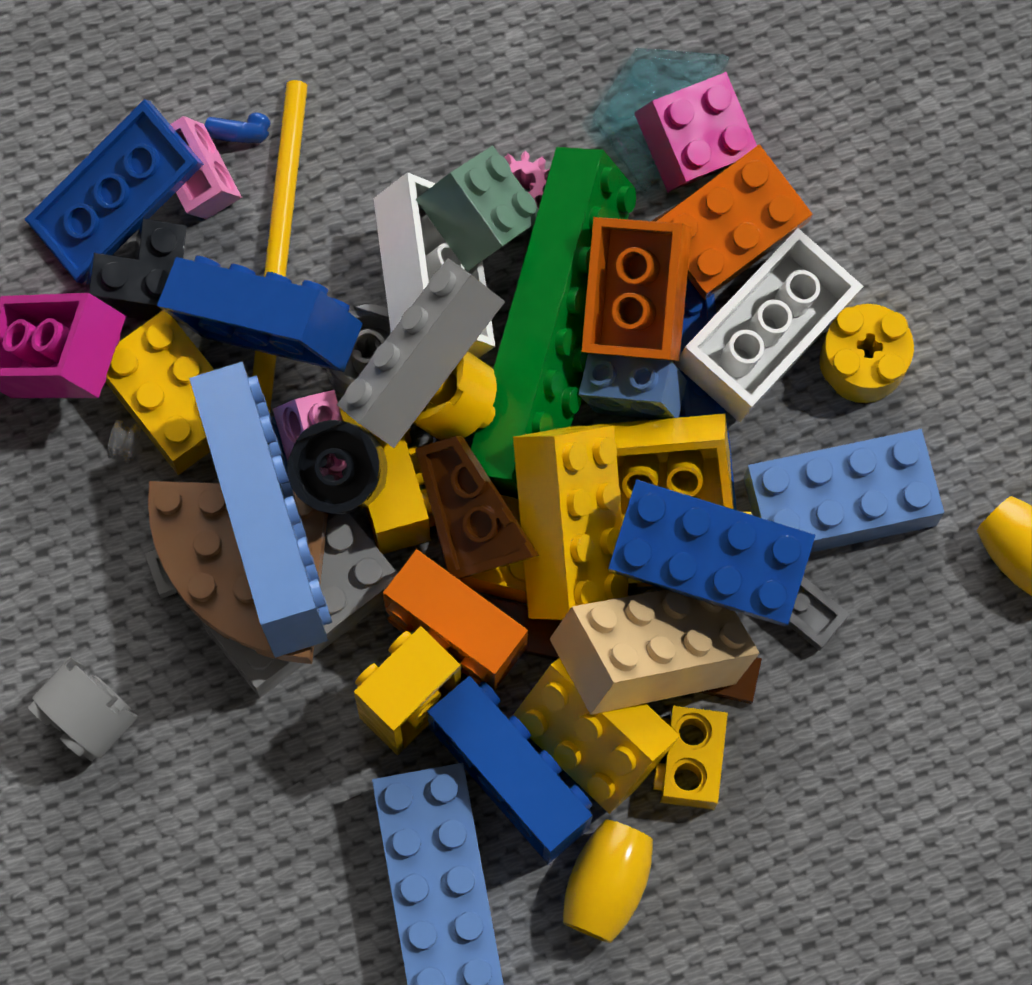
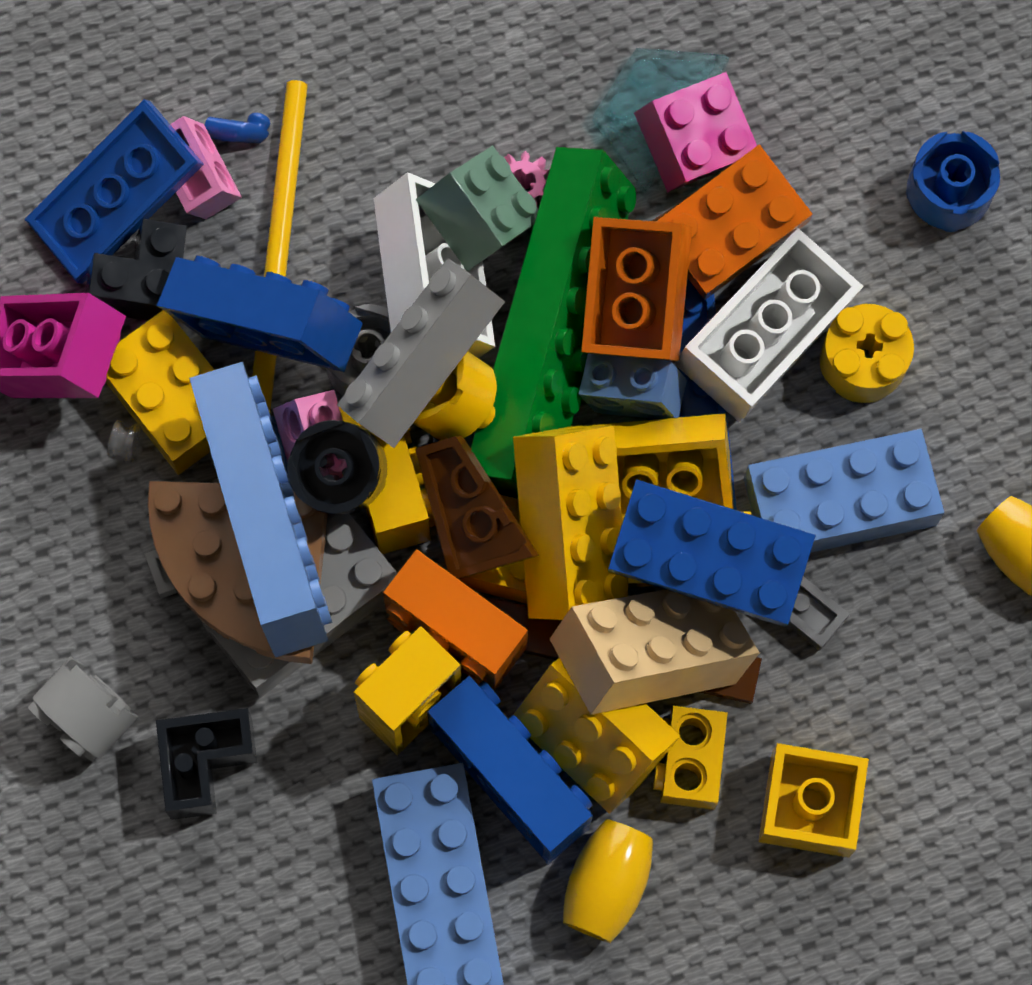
(192, 749): none -> black brick
(813, 800): none -> yellow brick
(931, 184): none -> blue brick

